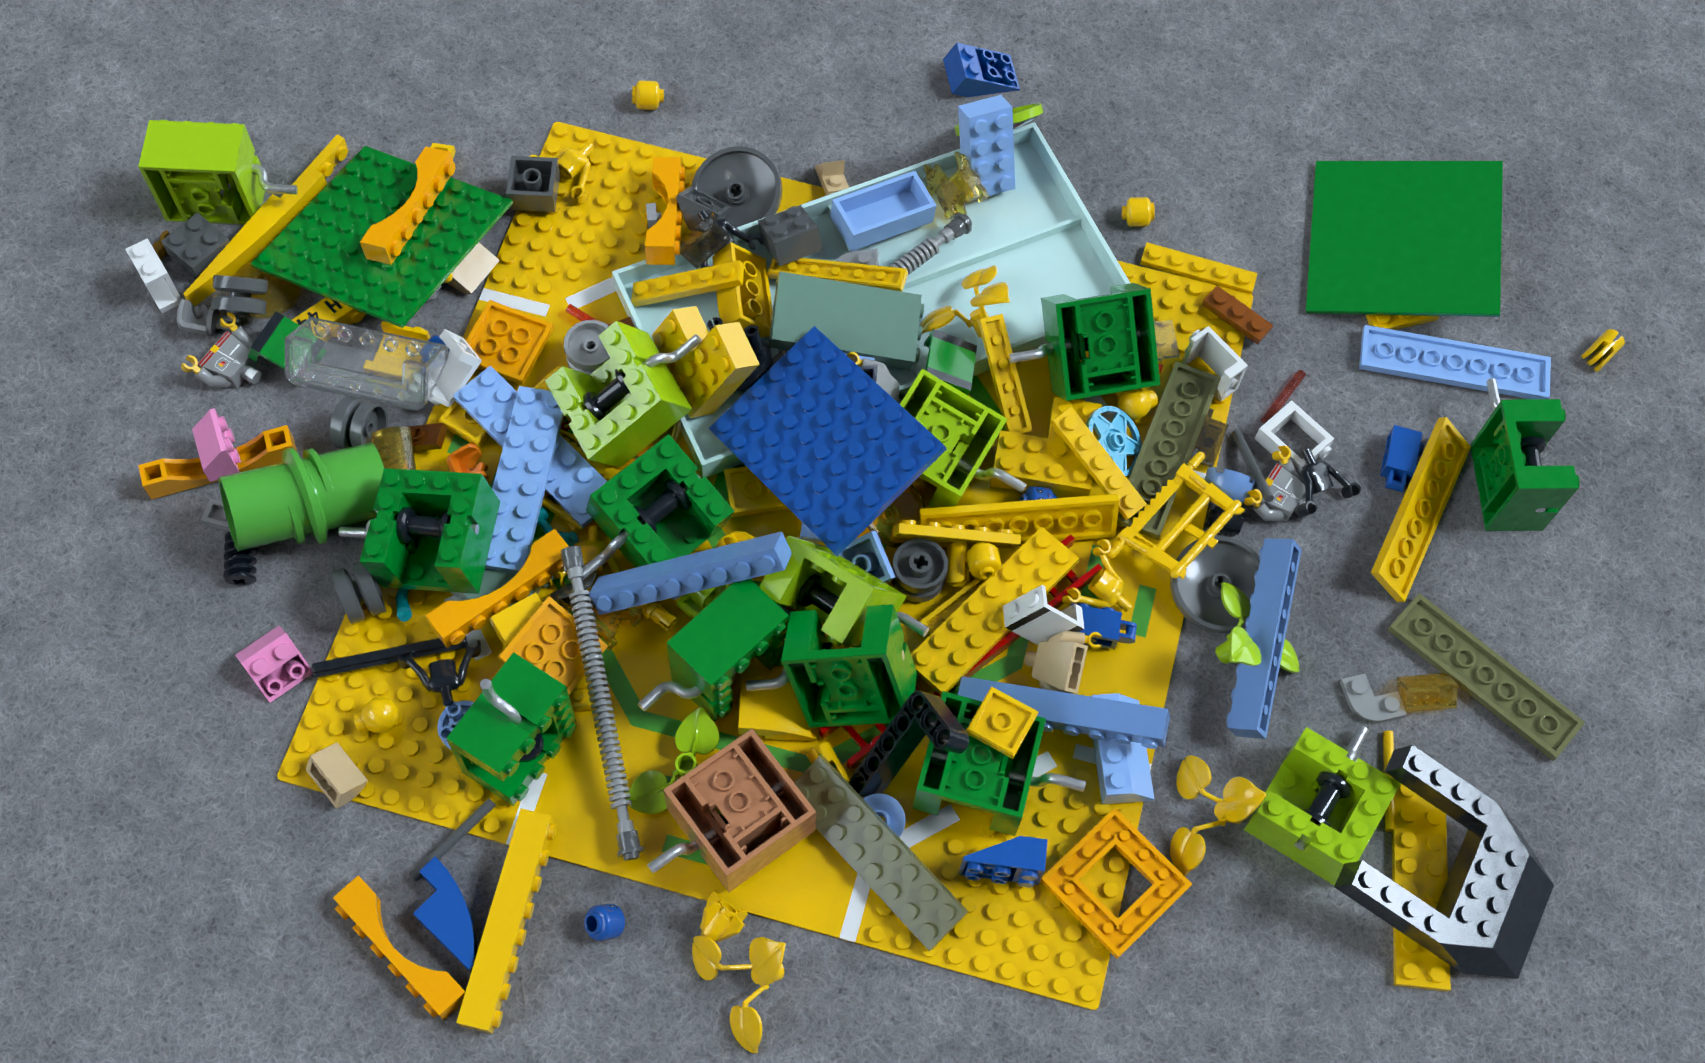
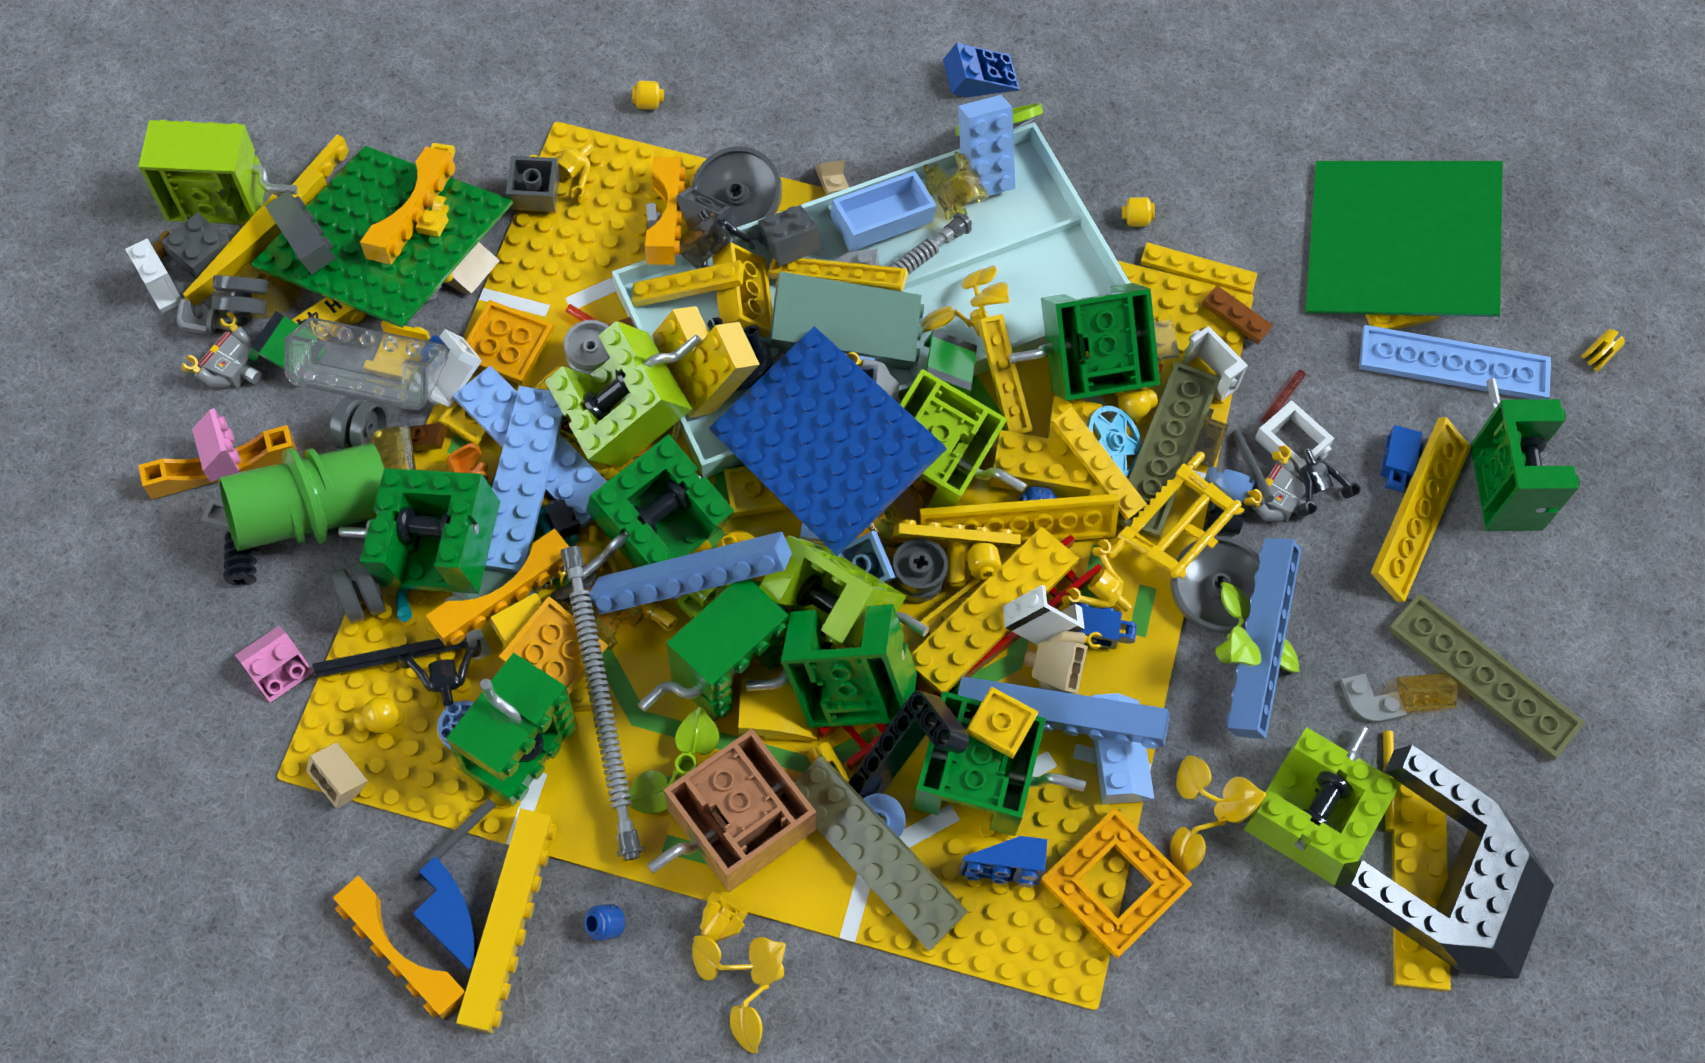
(301, 232): none -> dark grey brick
(434, 221): none -> yellow plate
(562, 518): none -> black brick

